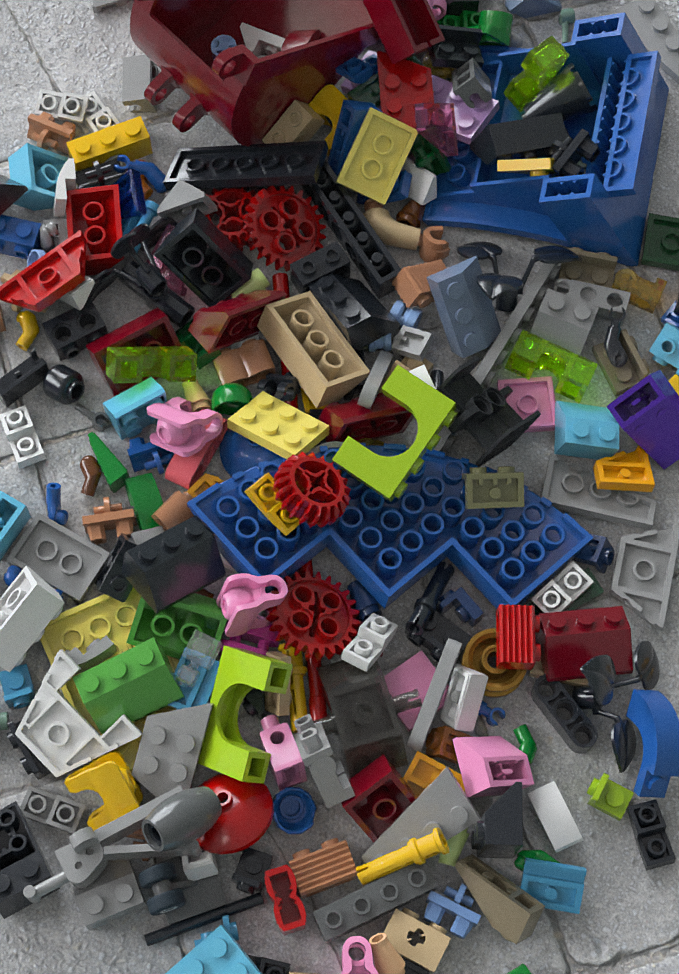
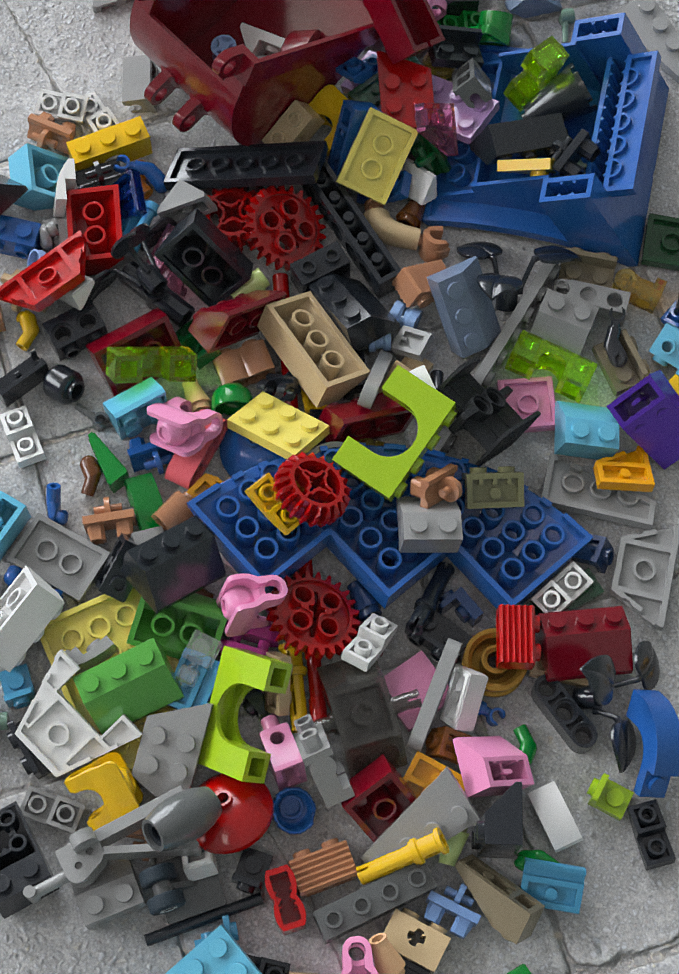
(428, 529): none -> light grey slope
(436, 486): none -> nougat hips

